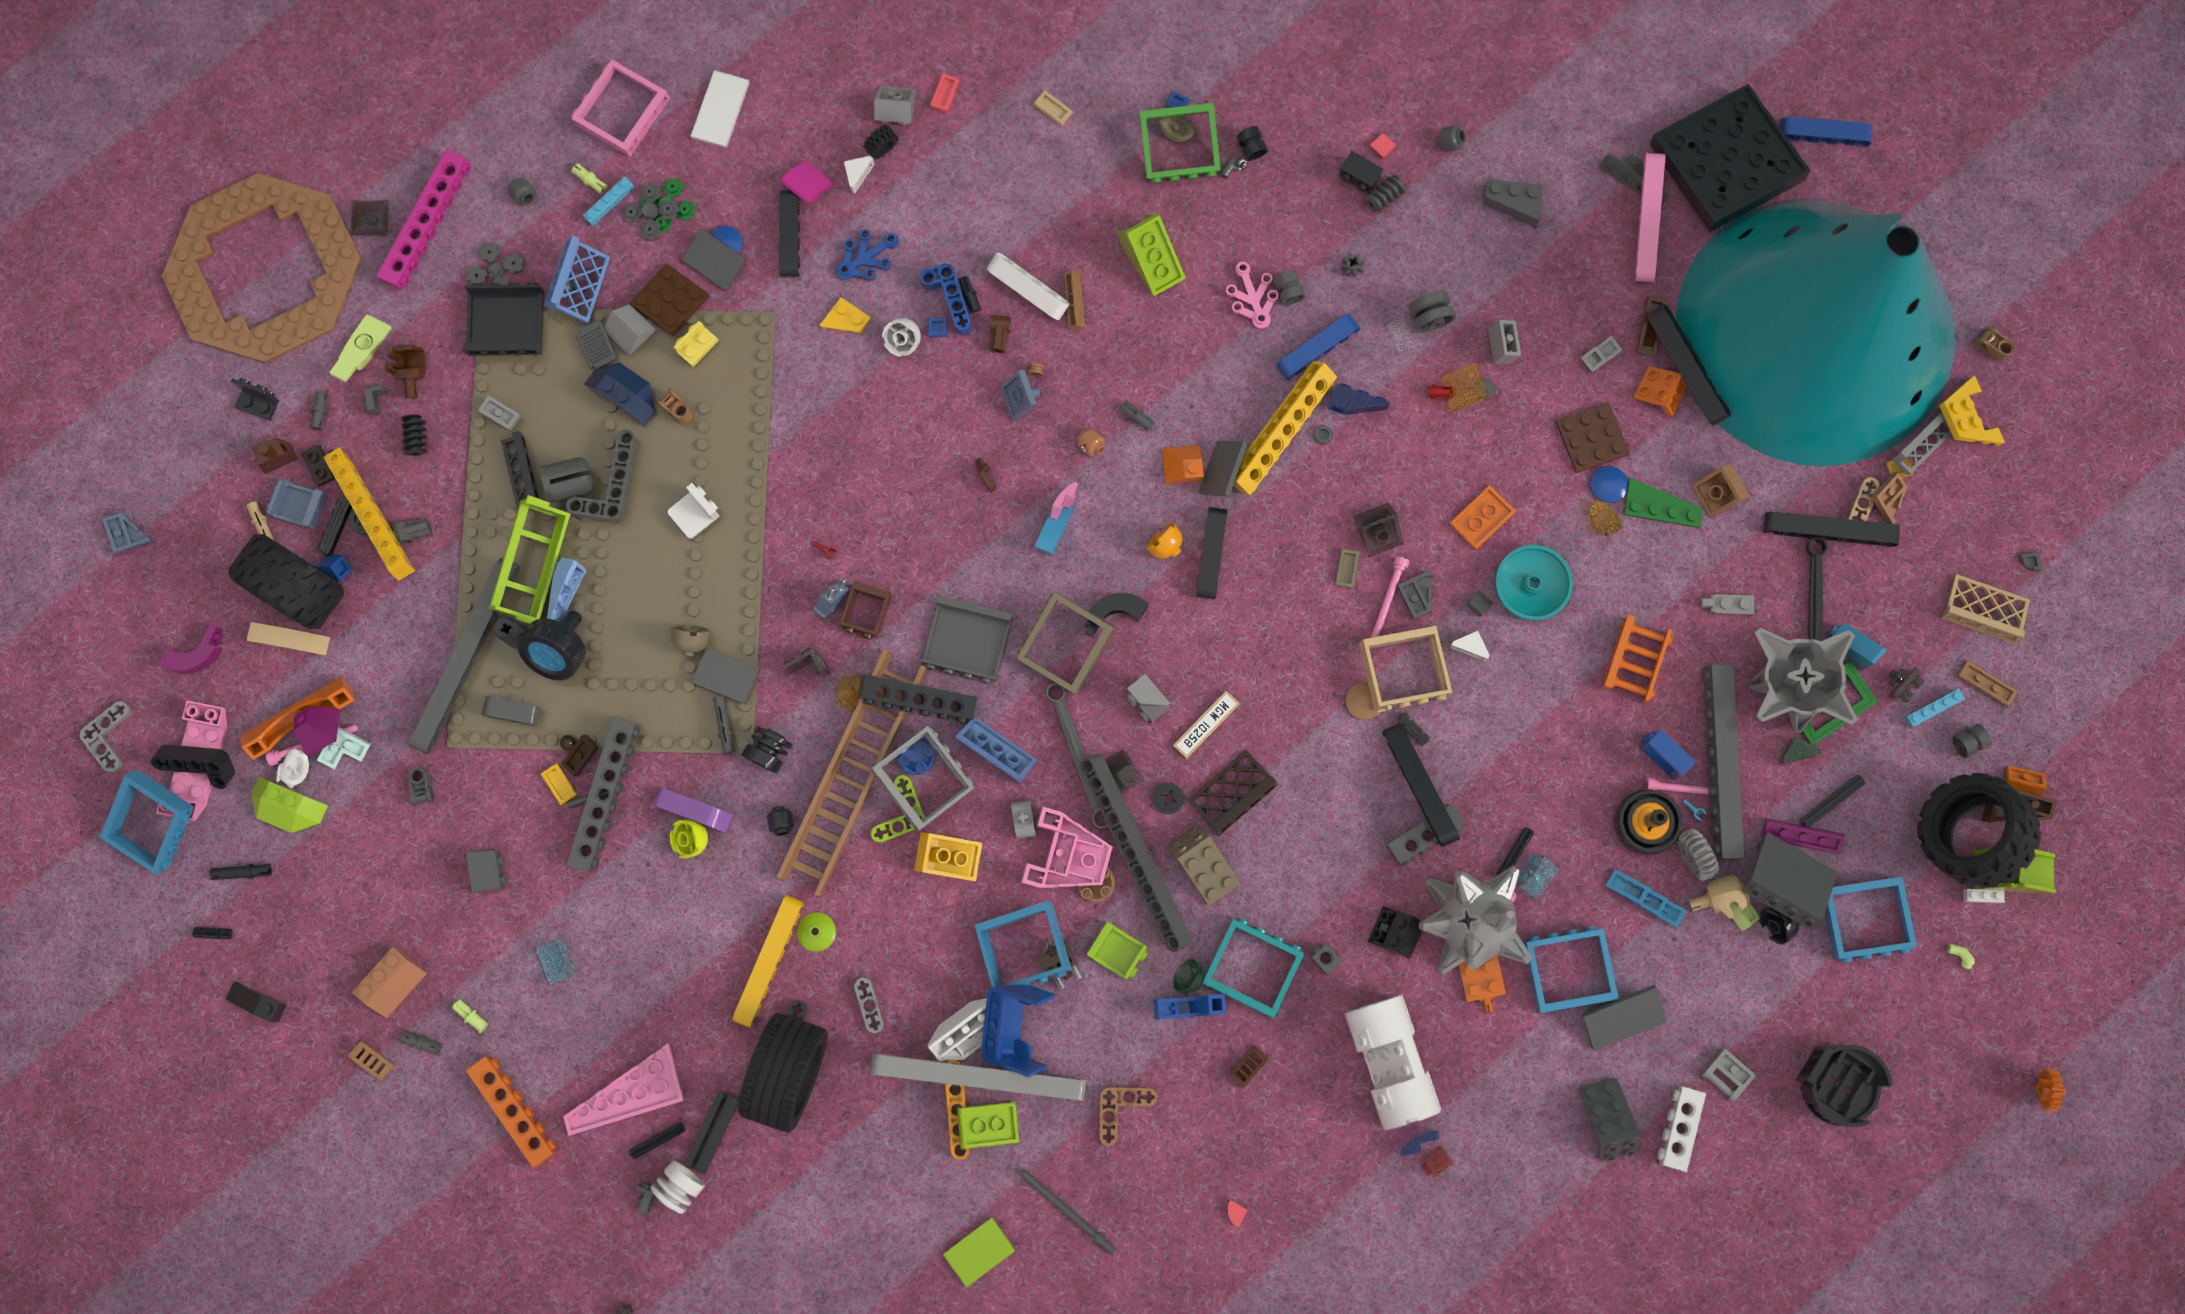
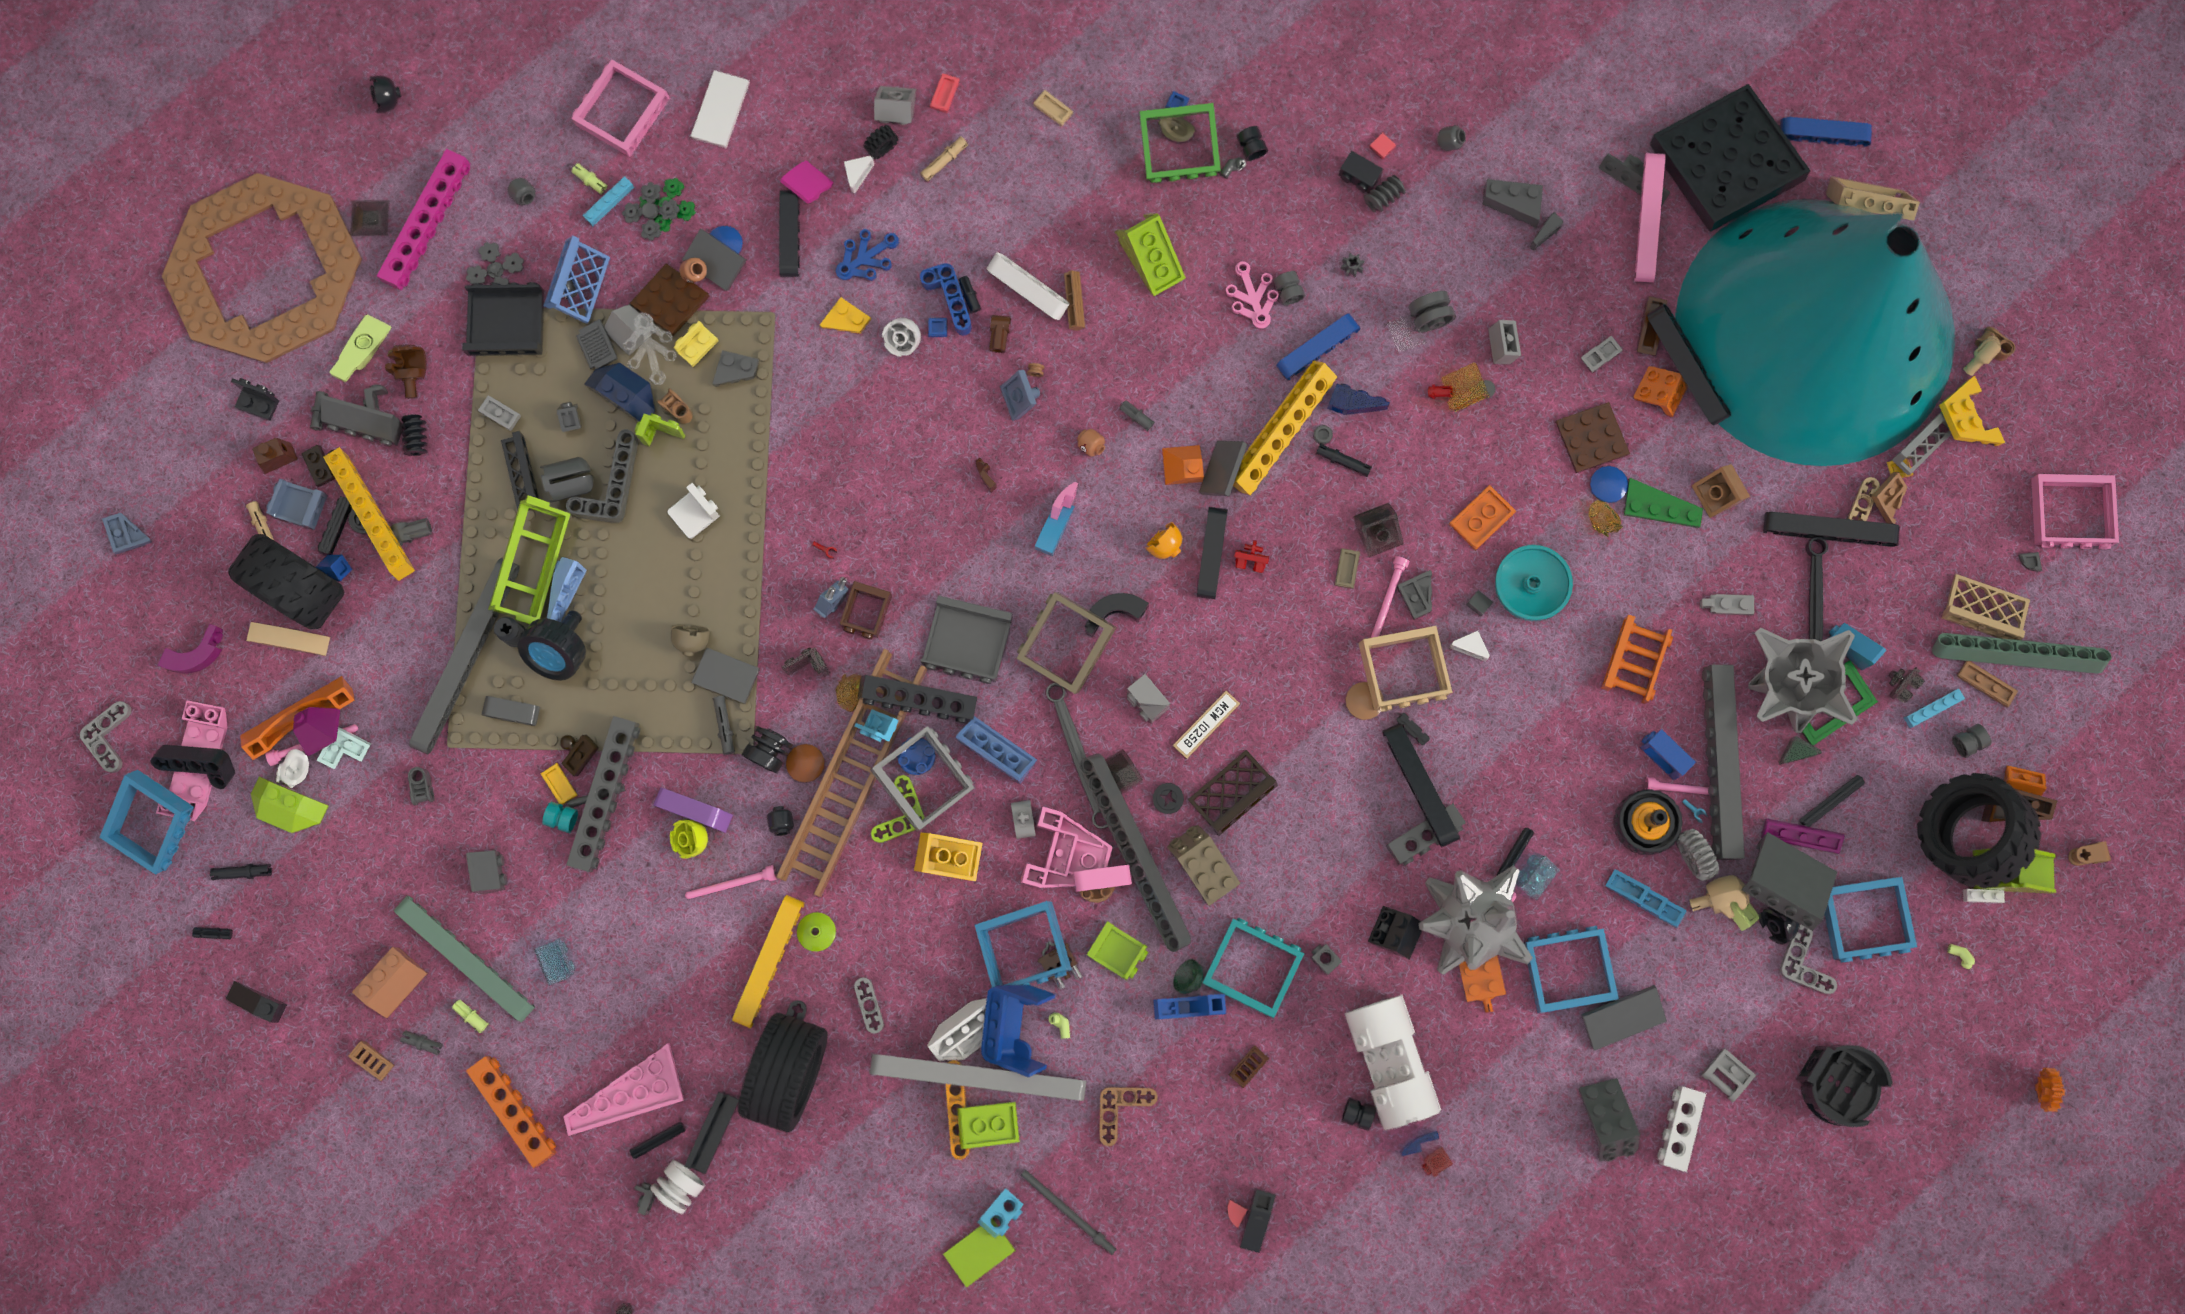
(360, 420): none -> dark grey slope
(384, 93): none -> black cylinder
(463, 959): none -> sand green beam
(561, 817): none -> teal wheel
(568, 416): none -> dark grey bracket
(650, 346): none -> clear plant
(651, 423): none -> lime bracket
(693, 270): none -> nougat head
(734, 367): none -> dark grey wing
(766, 874): none -> bright pink piece
(805, 763): none -> dark orange dish
(878, 726): none -> medium azure bracket
(950, 153): none -> tan pin
(997, 1211): none -> medium azure brick
(1060, 1022): none -> yellowish green arm
(1102, 878): none -> bright pink beam
(1243, 556): none -> red hips
(1257, 1220): none -> black slope
(1344, 460): none -> black pin
(1358, 1114): none -> black wheel
(1551, 226): none -> dark grey slope
(1800, 969): none -> light grey beam
(1872, 197): none -> tan window
(1983, 354): none -> tan arm
(2021, 653): none -> sand green beam
(2091, 854): none -> medium nougat piece
(2108, 486): none -> bright pink window

